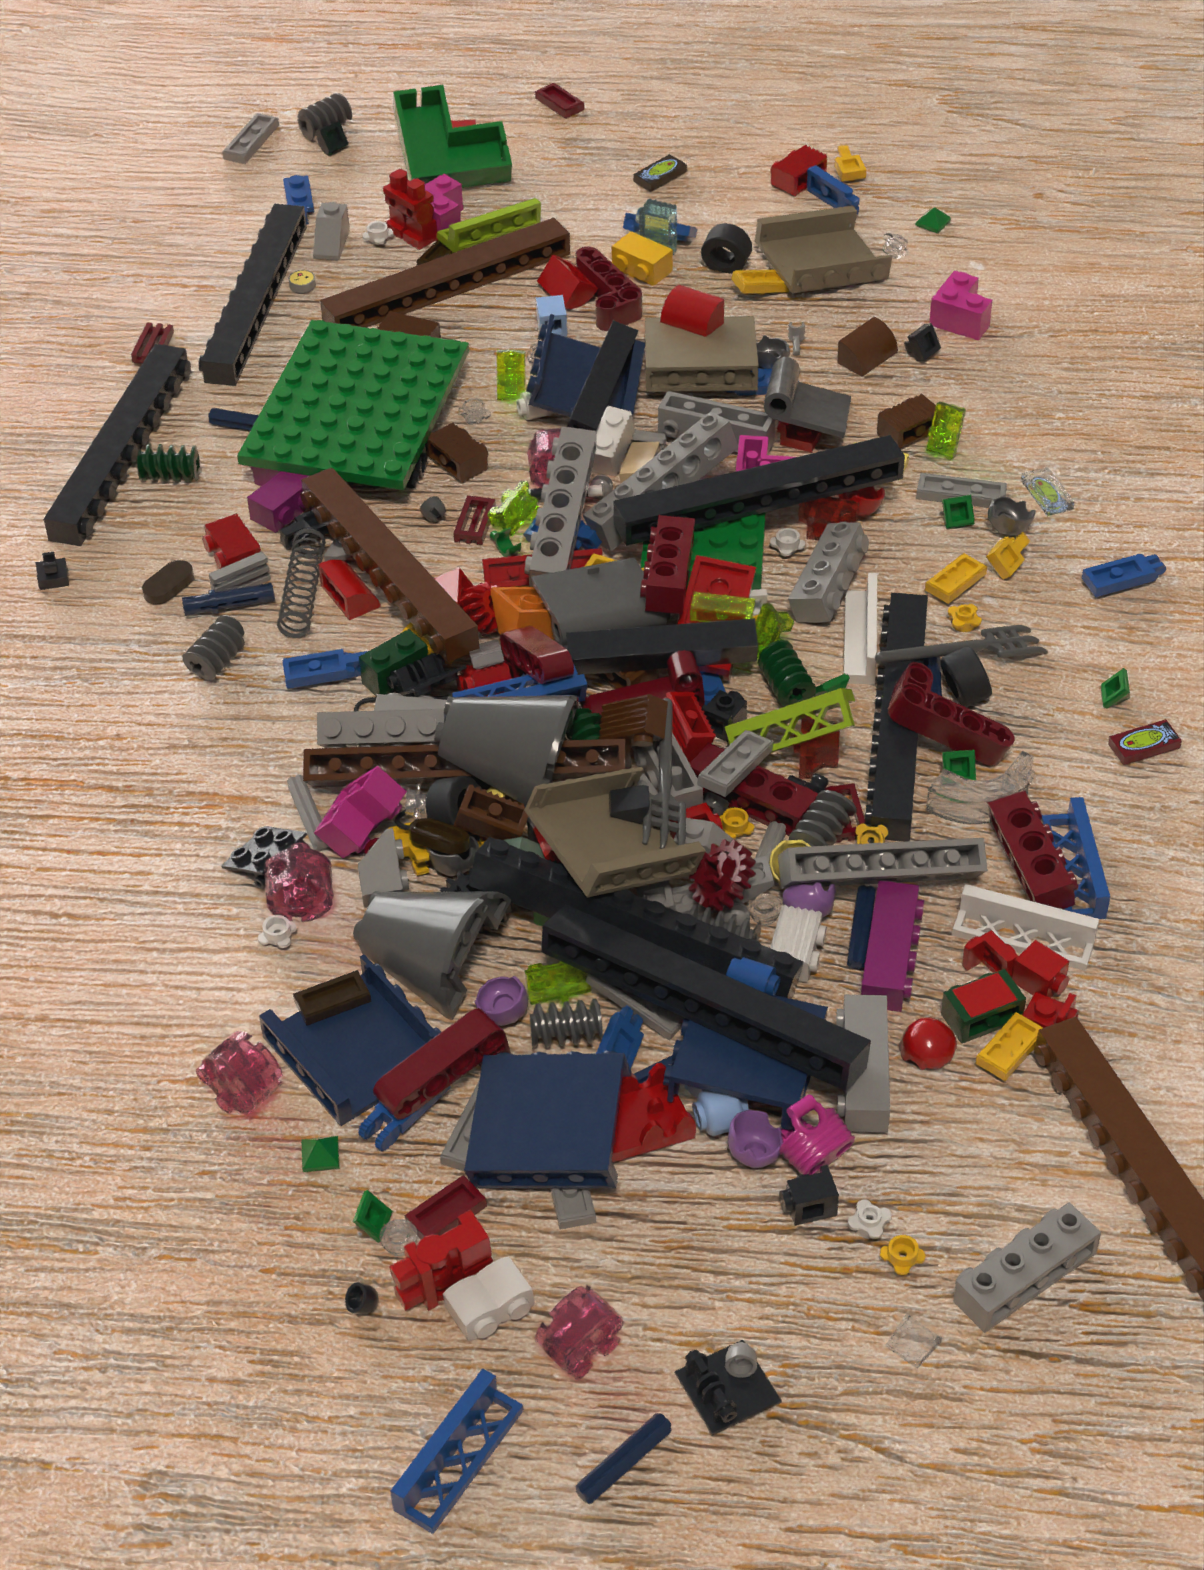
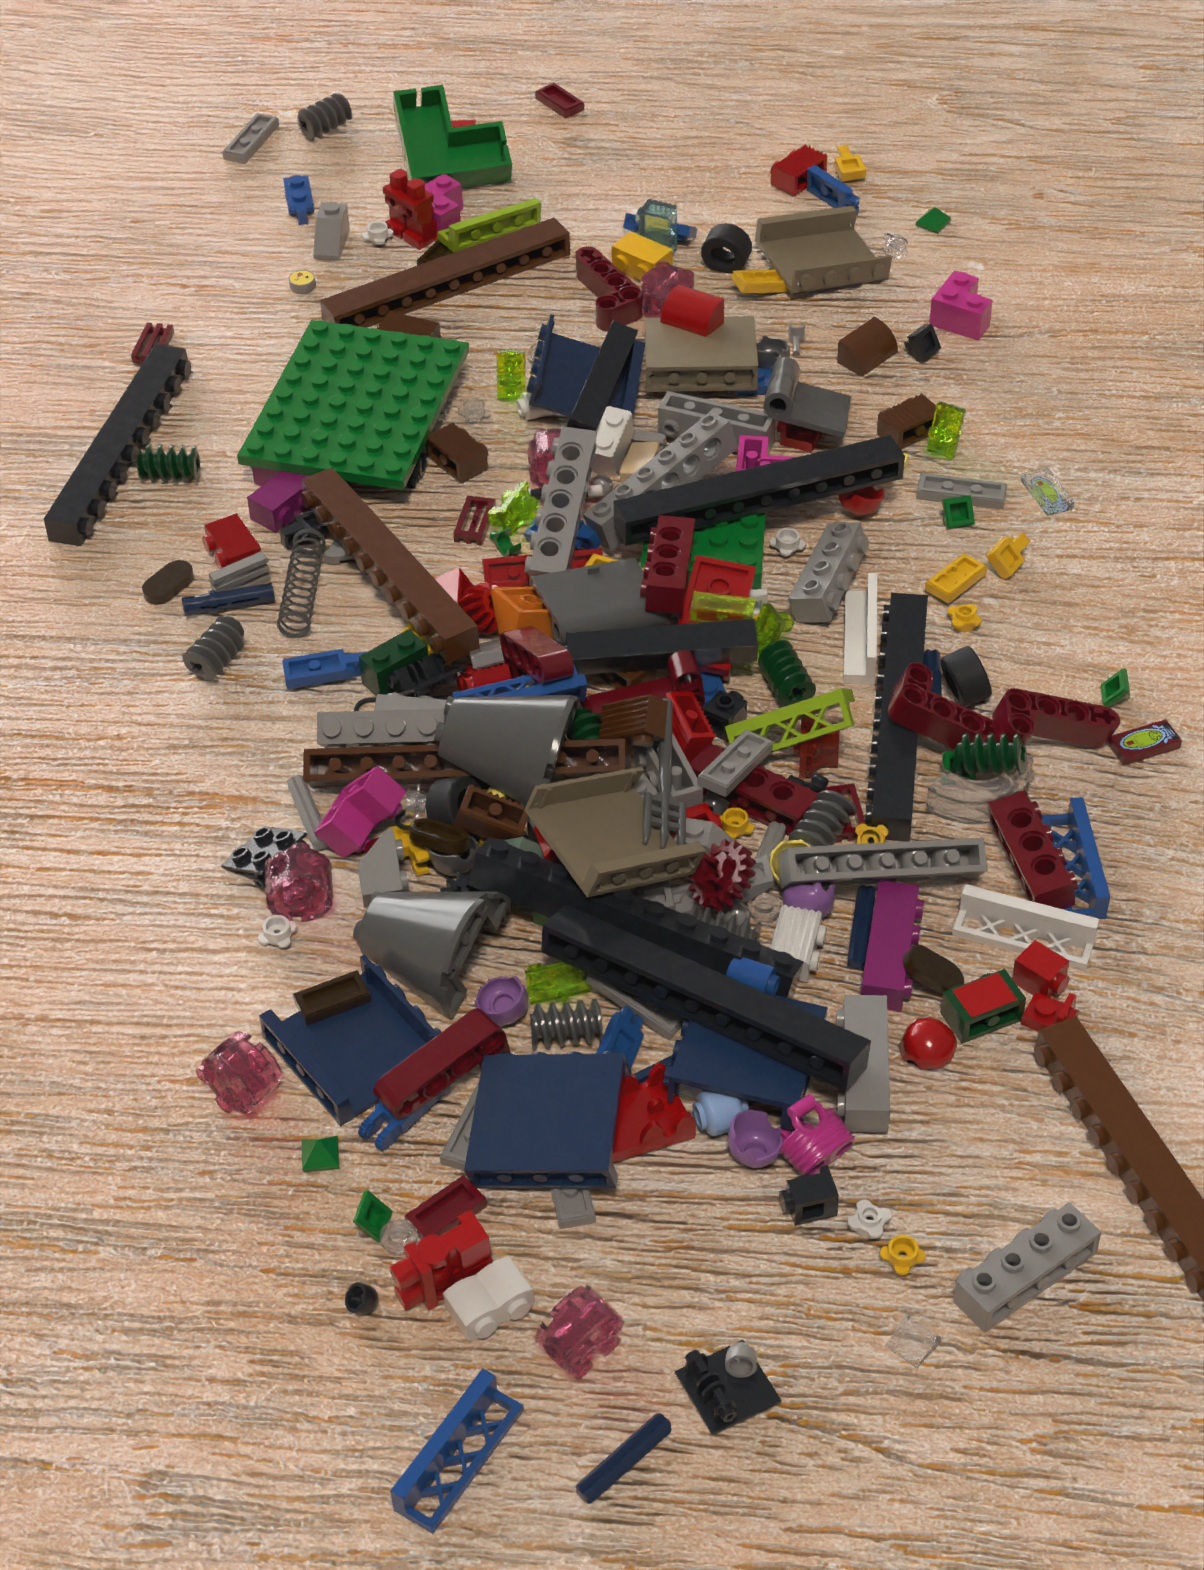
(52, 572): black tile -> none
(232, 419): dark blue axle -> none
(253, 295): black brick -> none
(331, 137): black tile -> none
(346, 589): red brick -> none
(433, 509): dark grey hinge -> none
(555, 306): light blue brick -> none
(565, 279): red brick -> none
(629, 803): black slope -> none
(658, 283): none -> clear pink brick
(660, 172): tile -> none
(827, 510): clear red brick -> none
(833, 684): green slope -> none
(932, 969): none -> dark brown tile
(989, 643): dark grey piece -> none
(990, 755): none -> dark green piece
(991, 952): red bracket -> none
(1009, 516): flat silver hair -> none
(1009, 1047): yellow plate -> none
(1053, 719): none -> dark red beam
(1122, 574): blue hinge -> none

